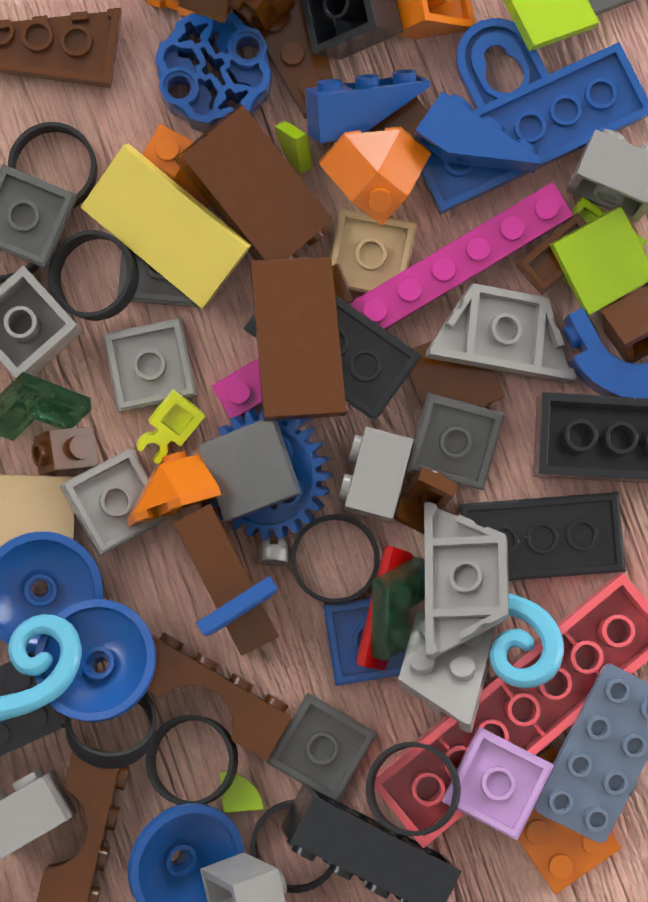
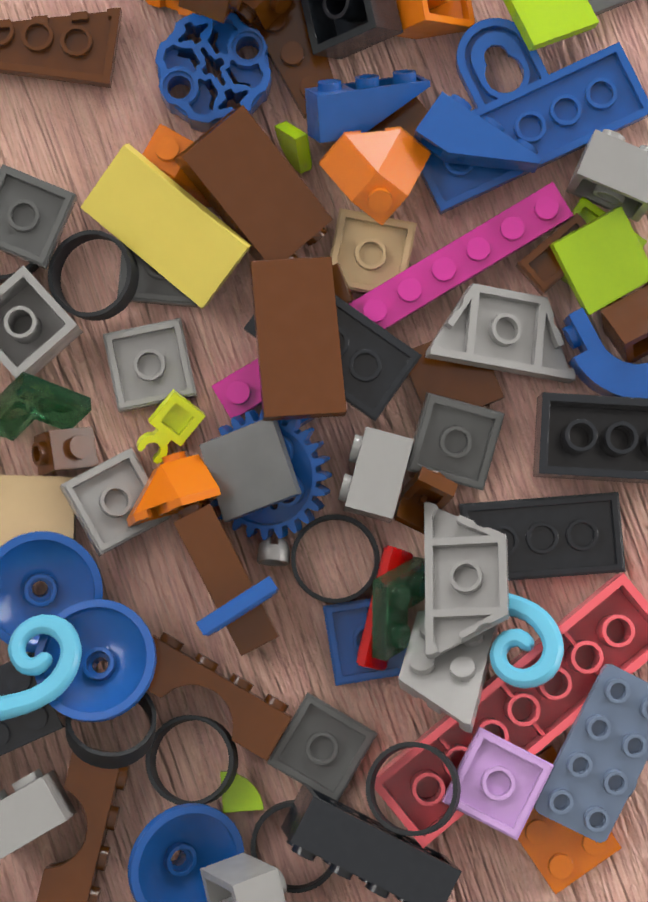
(48, 127): black tyre -> none

